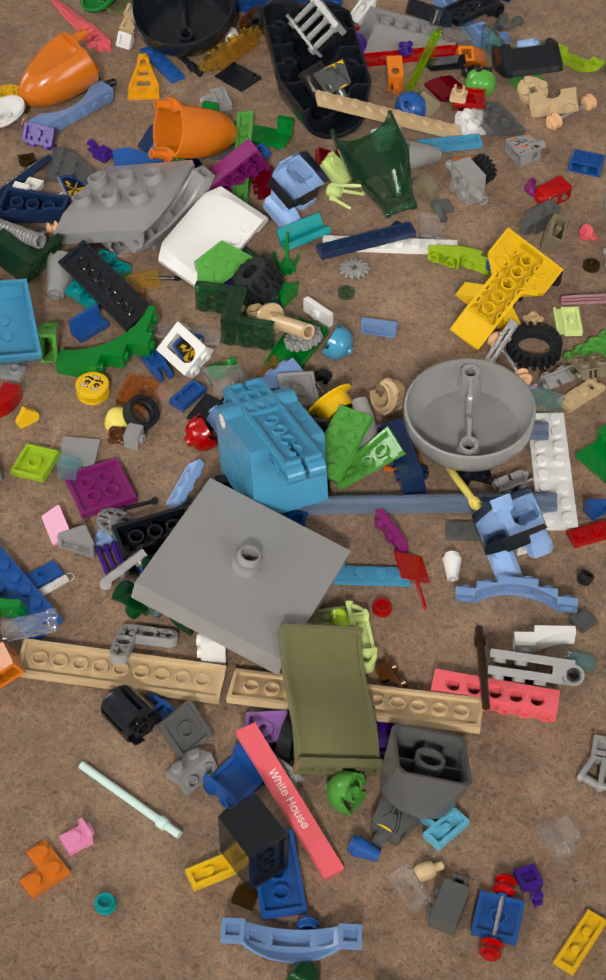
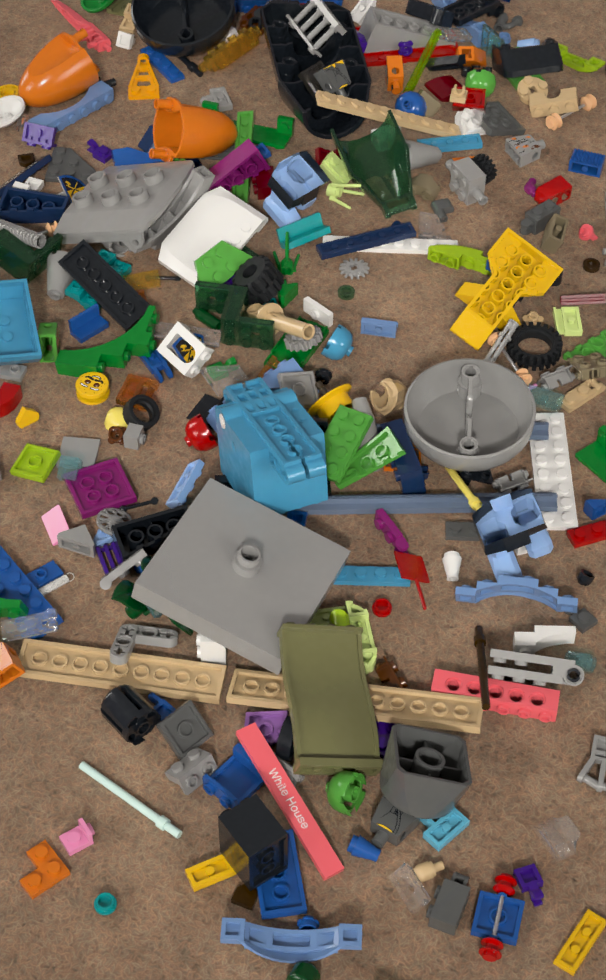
(187, 395): blue plate -> none
(206, 318): none -> dark green cylinder
(238, 76): black piece -> none

